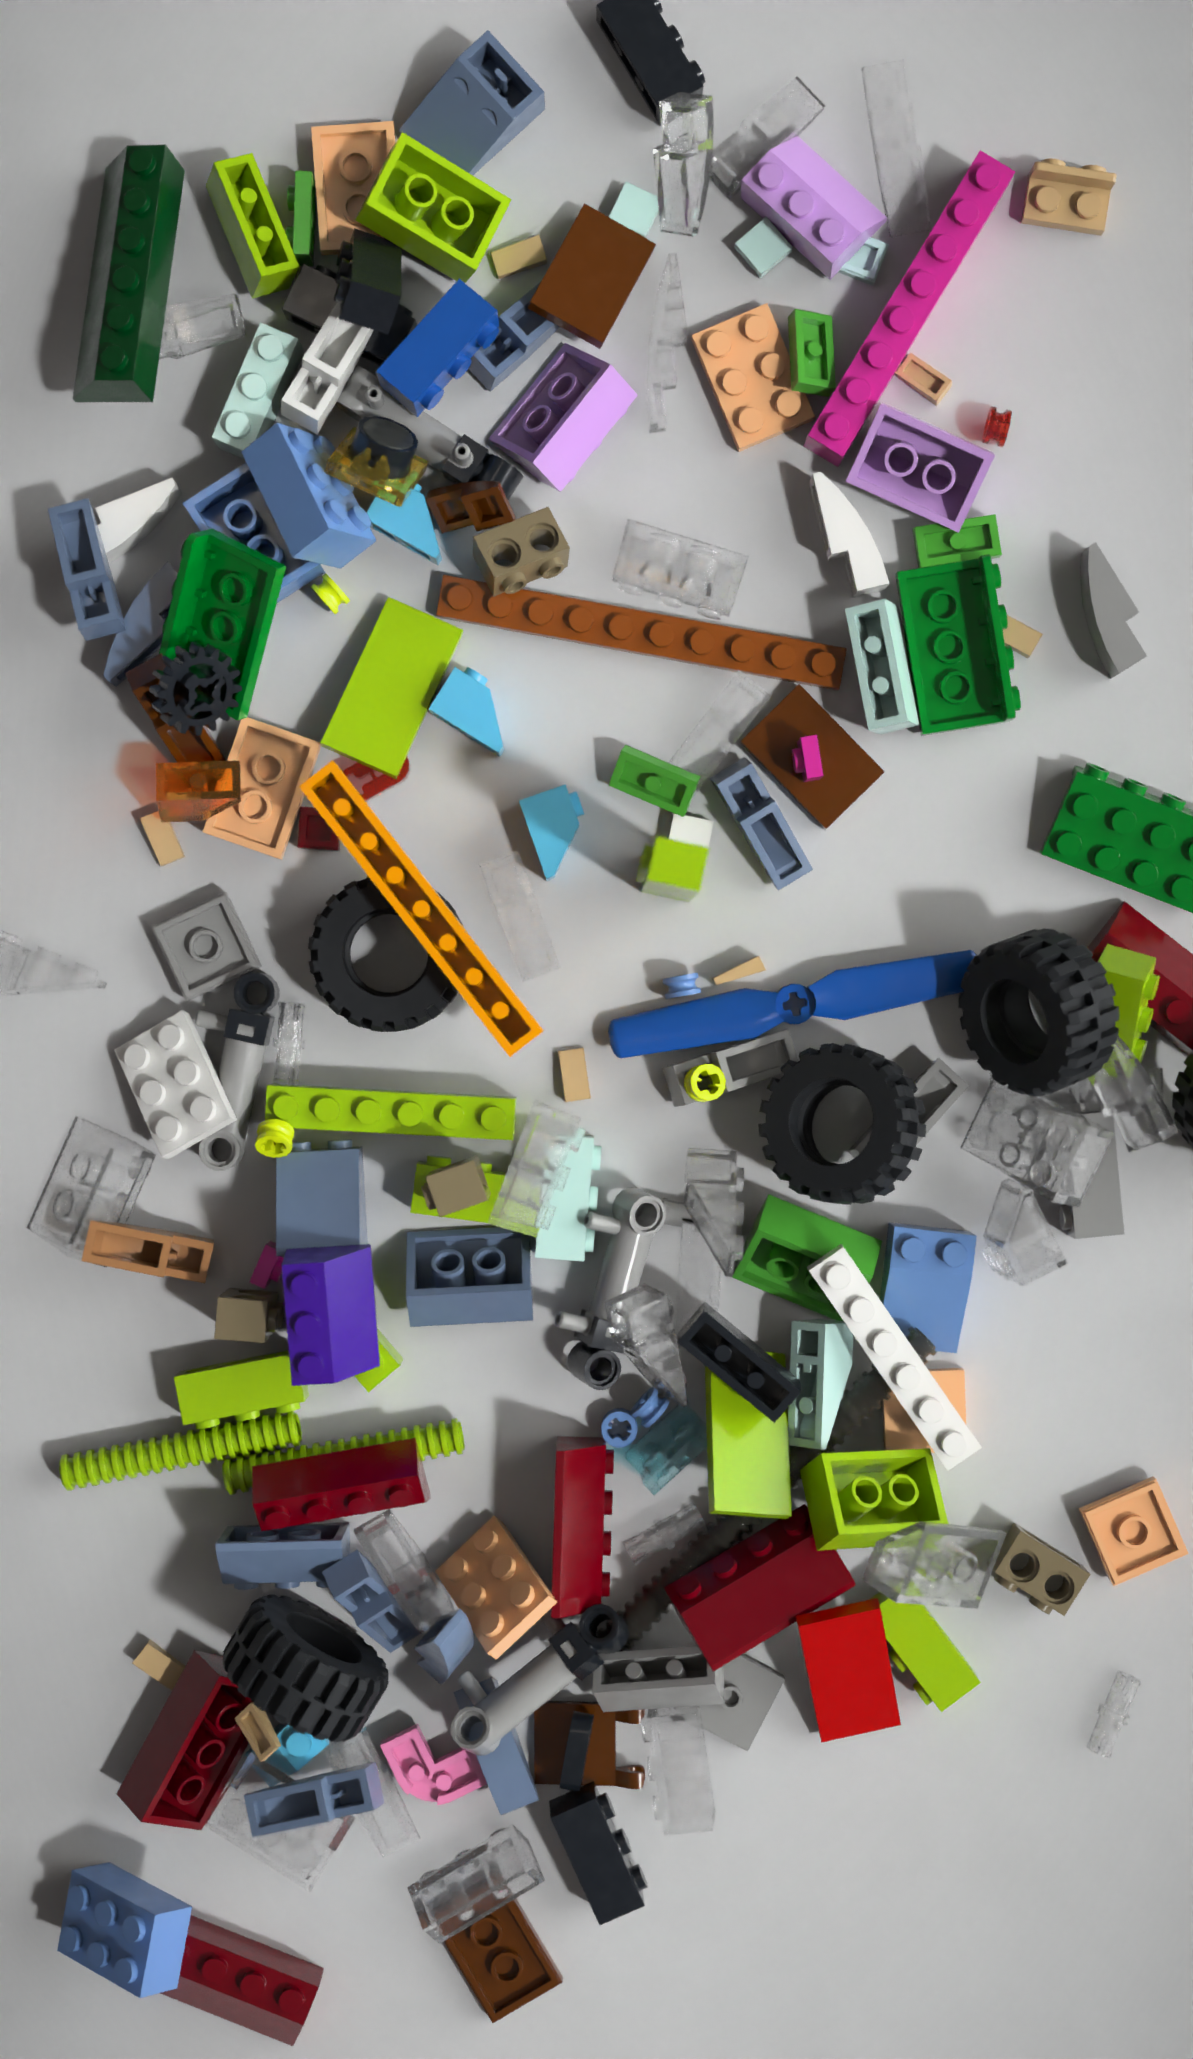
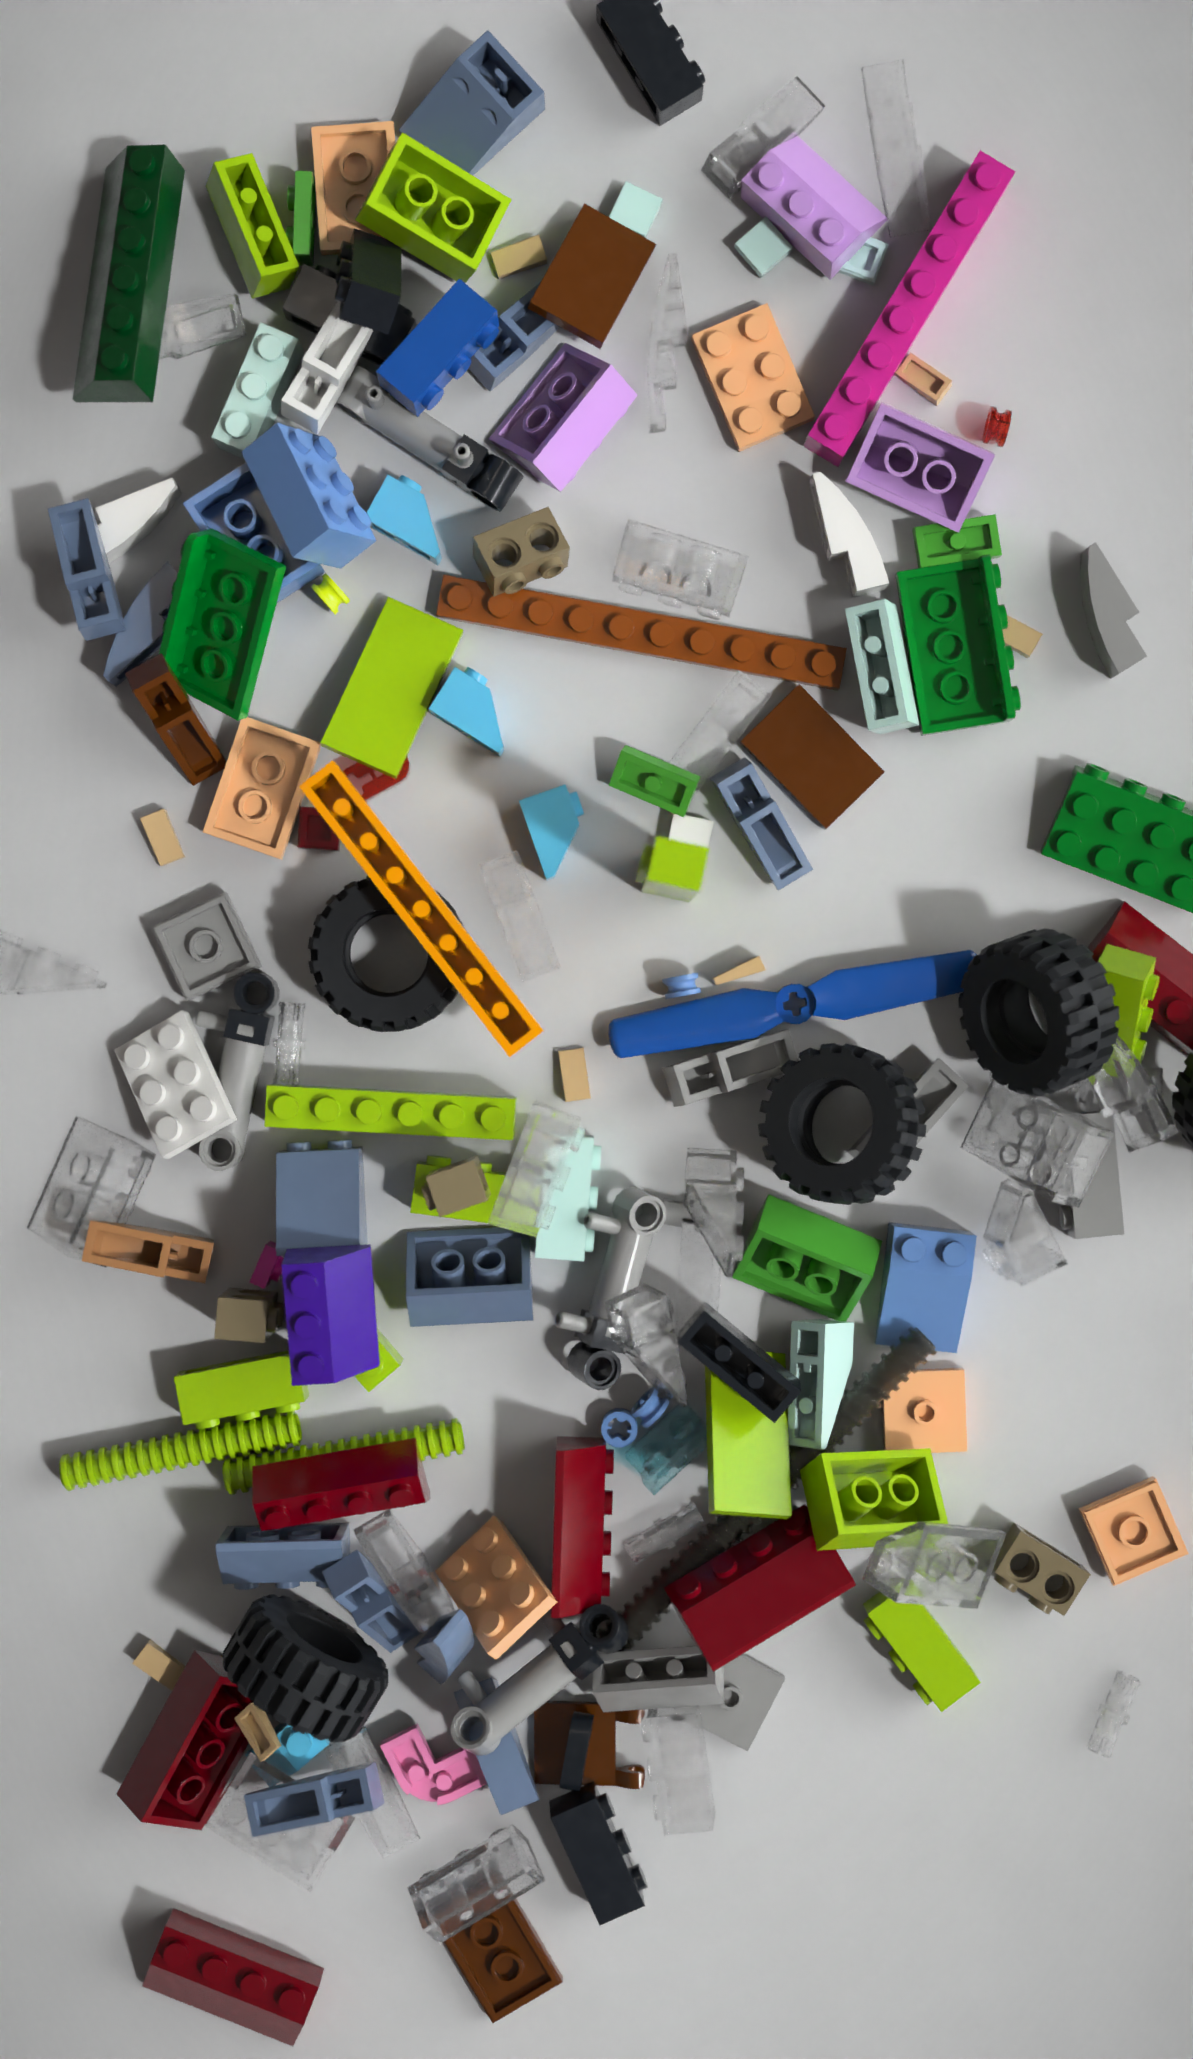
(124, 1929): medium blue brick -> none
(176, 693): black gear -> none
(196, 789): clear orange slope -> none
(274, 1138): neon yellow bush -> none
(379, 459): piece -> none
(470, 504): reddish brown slope -> none
(684, 161): clear slope -> none
(717, 1087): neon yellow bush -> none
(807, 758): dark pink plate -> none
(811, 353): bright green plate -> none
(848, 1669): red tile -> none
(894, 1357): white plate -> none
(1067, 197): tan bracket -> none

